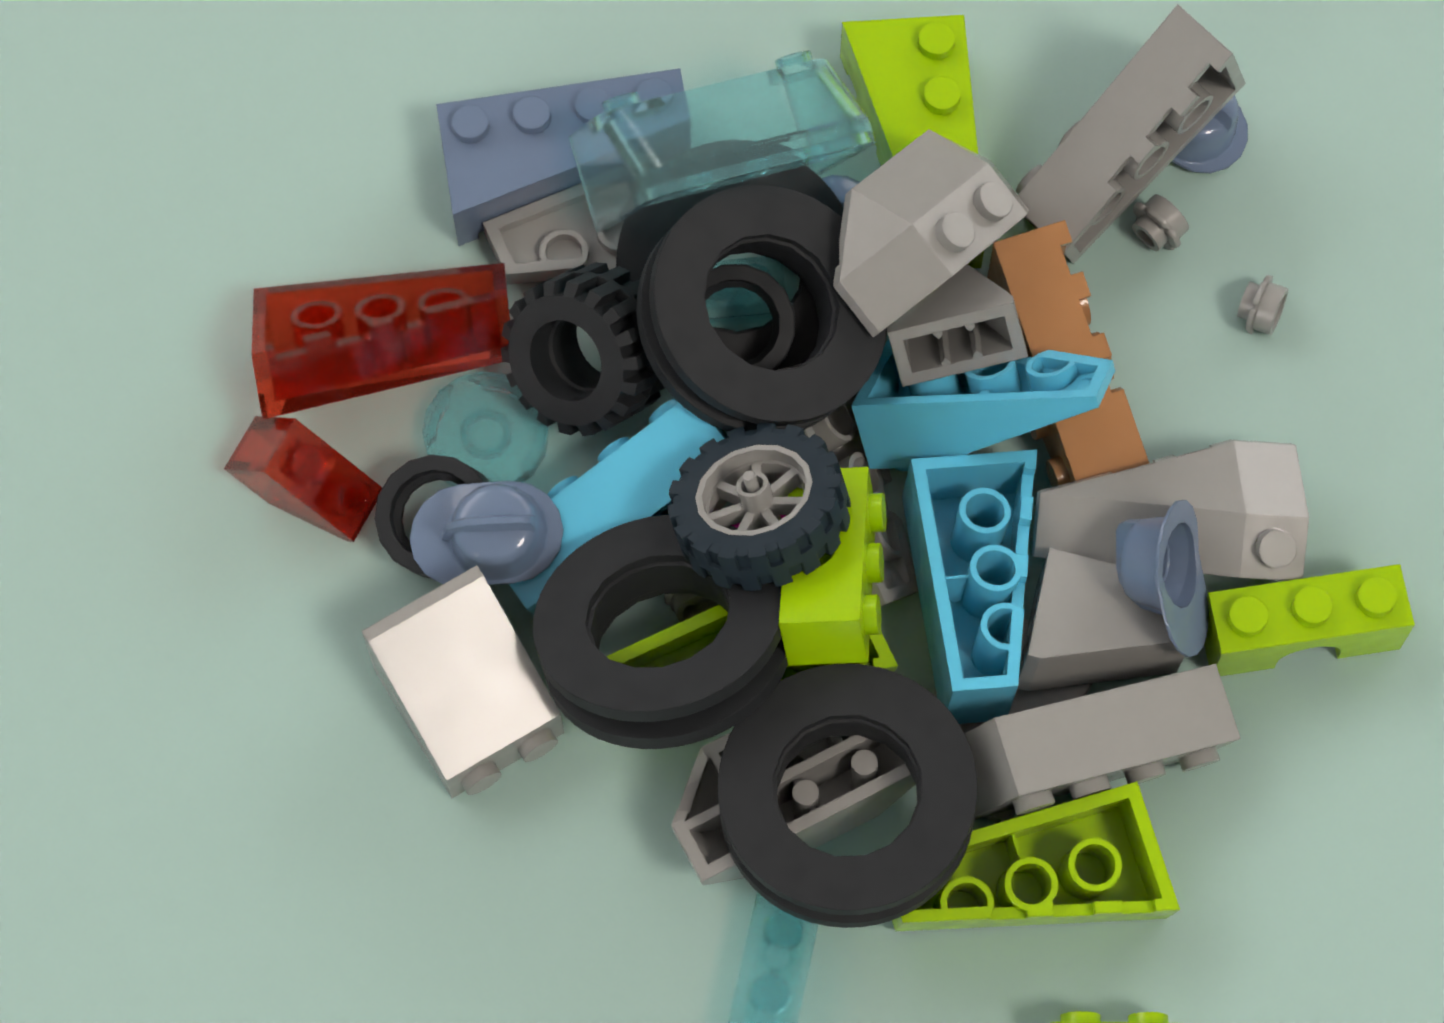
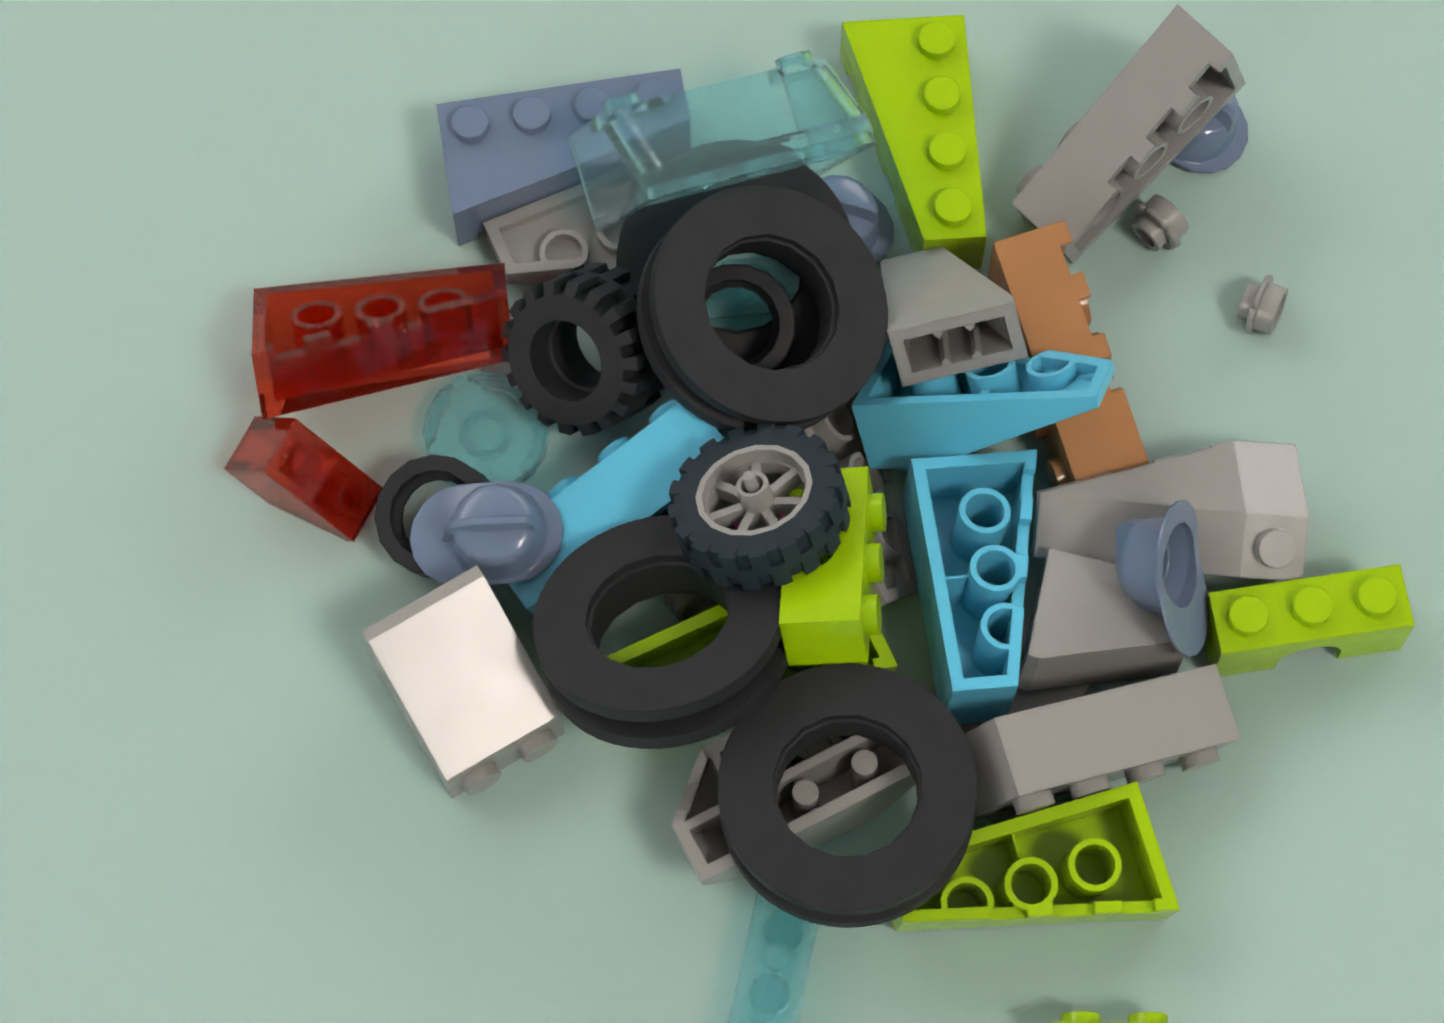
(918, 226): light grey wedge -> none

